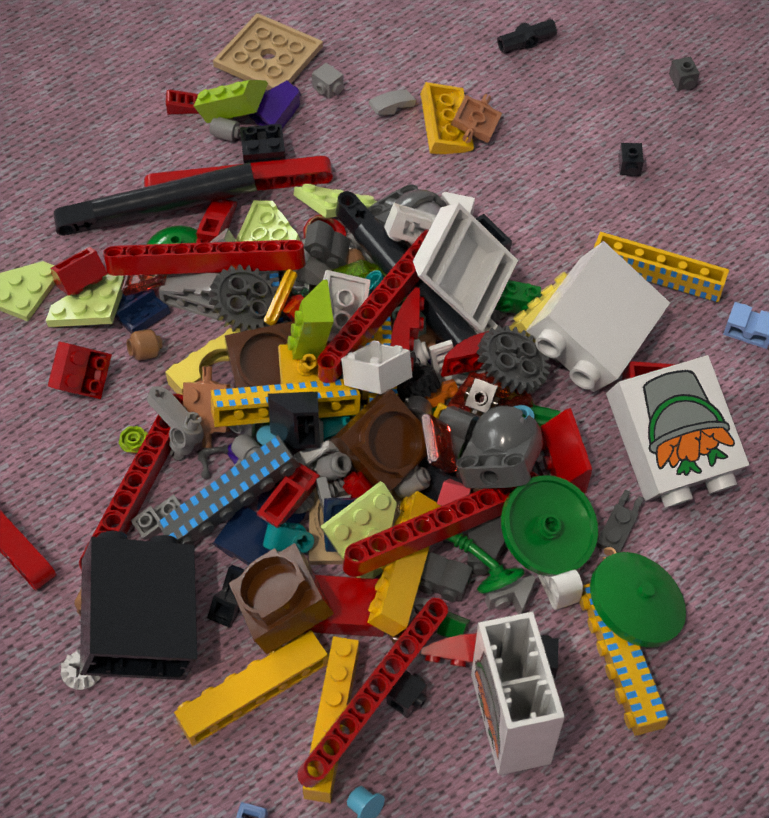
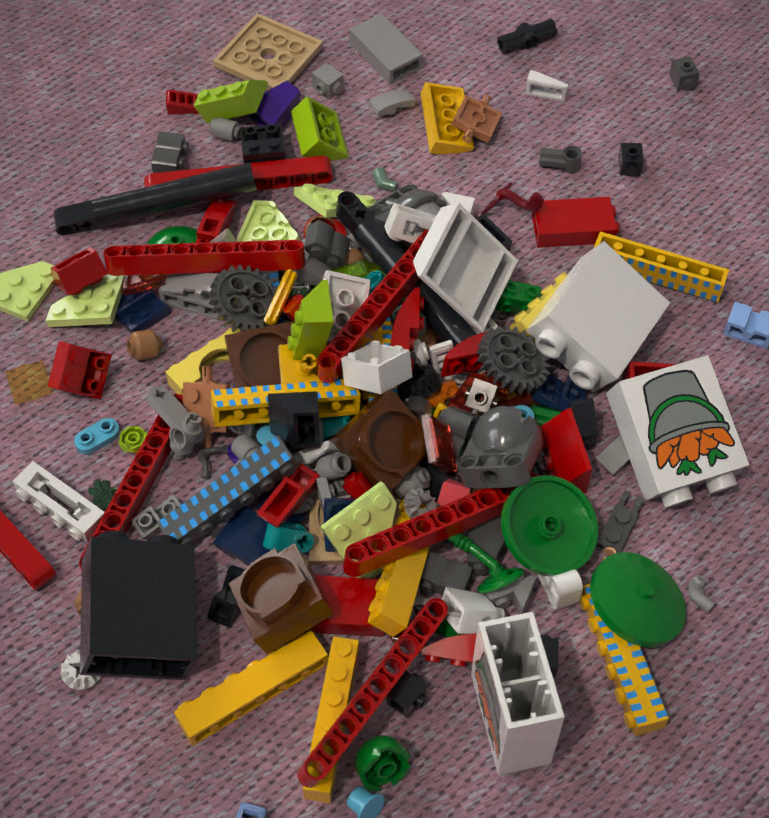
(28, 382): none -> clear yellow piece
(32, 486): none -> white brick
(97, 436): none -> medium azure plate
(103, 493): none -> clear green plant
(169, 152): none -> dark grey brick
(318, 130): none -> lime slope
(381, 762): none -> green cylinder
(382, 181): none -> sand green arm
(385, 48): none -> light grey brick
(415, 498): none -> light grey gear
(469, 609): none -> white torso
(532, 205): none -> dark red piece
(540, 85): none -> white slope
(558, 394): none -> dark blue slope
(567, 159): none -> dark grey piece
(573, 221): none -> red brick
(586, 420): none -> black slope
(614, 456): none -> light grey slope
(697, 595): none -> light grey arm

